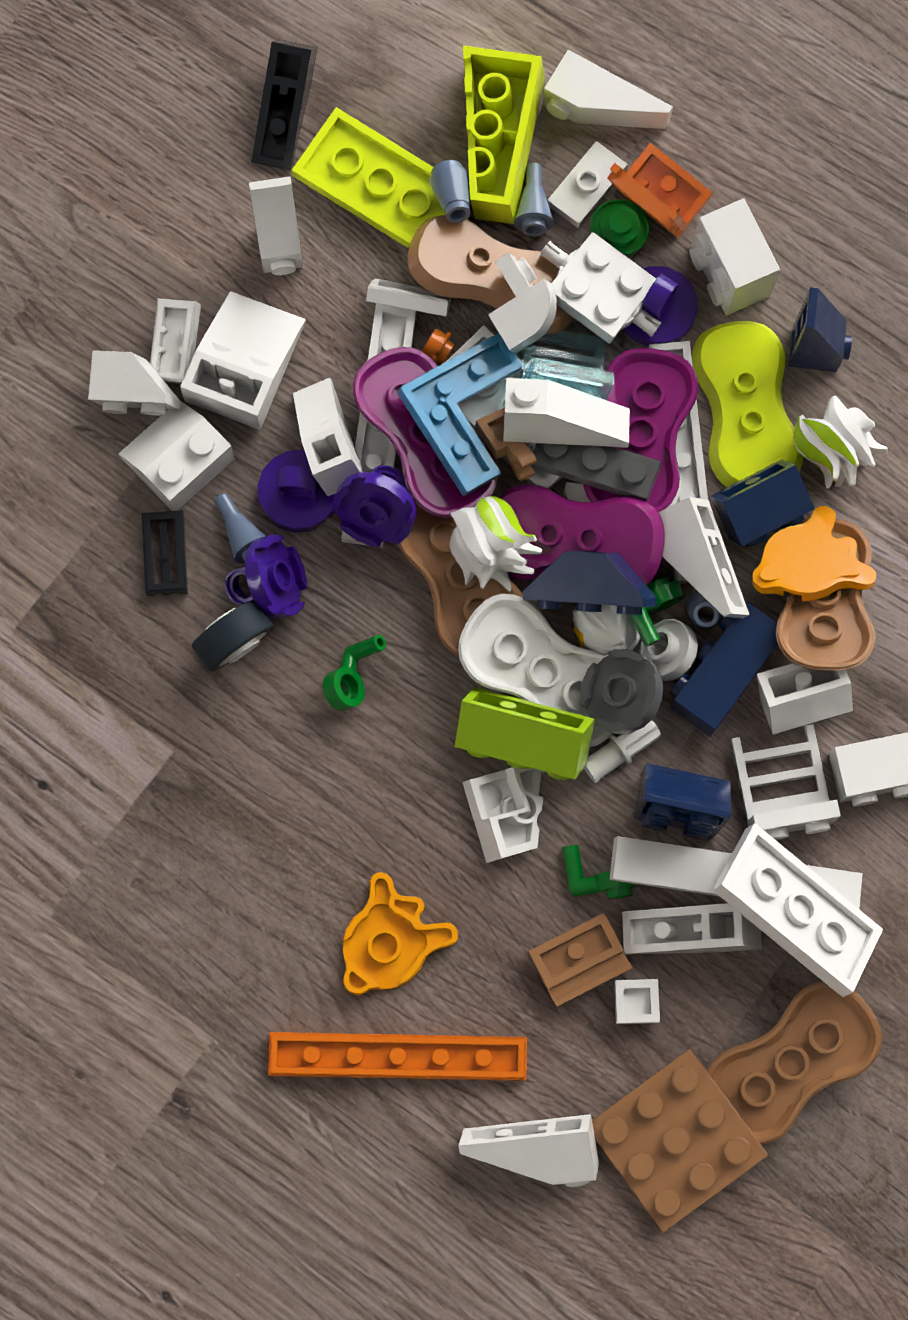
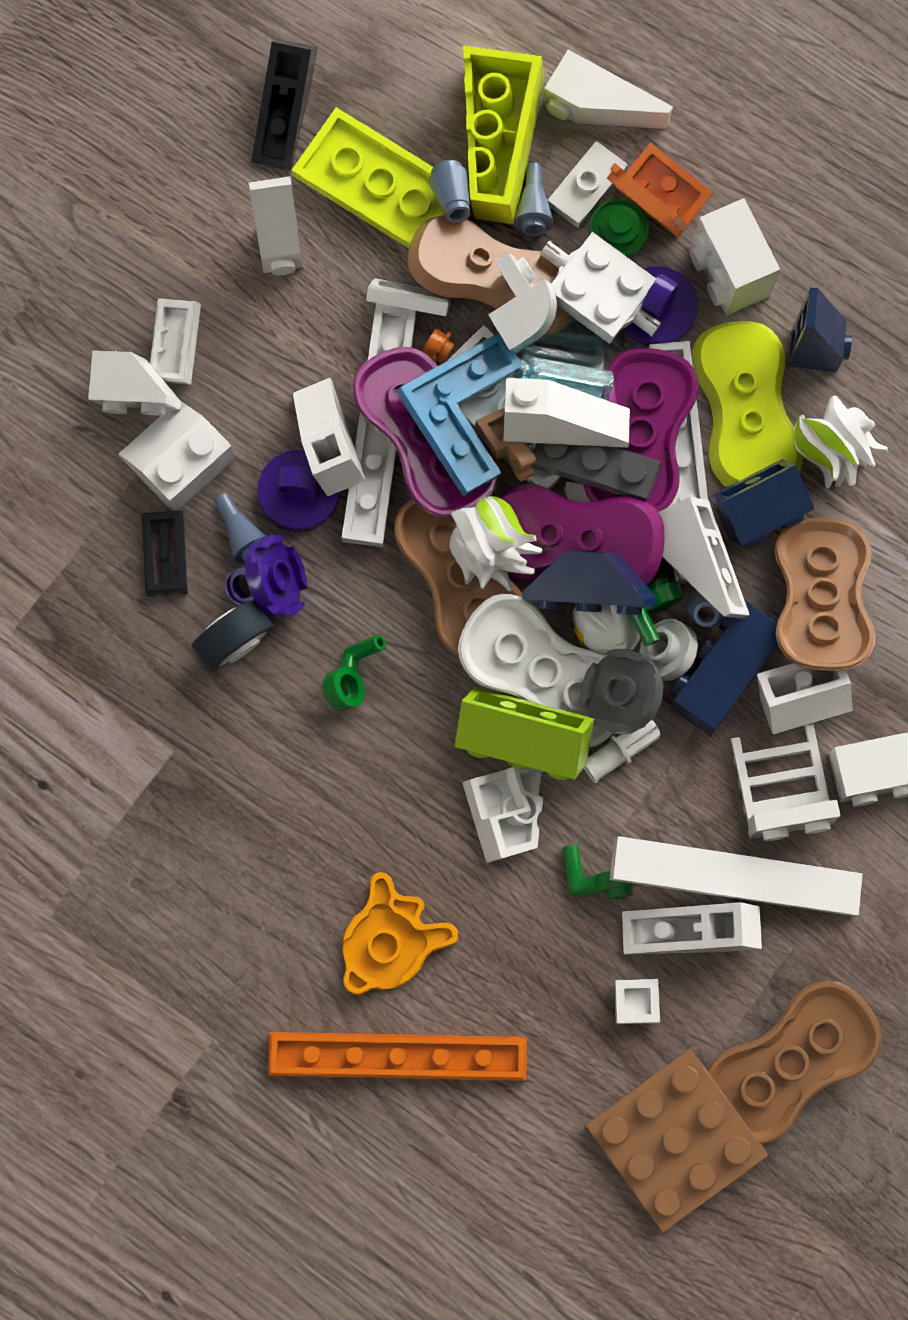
(242, 360): white slope -> none
(375, 506): dark purple tile -> none
(544, 1149): white slope -> none
(580, 960): medium nougat plate -> none
(682, 801): dark blue slope -> none
(798, 910): white plate -> none
(811, 561): light orange tile -> none

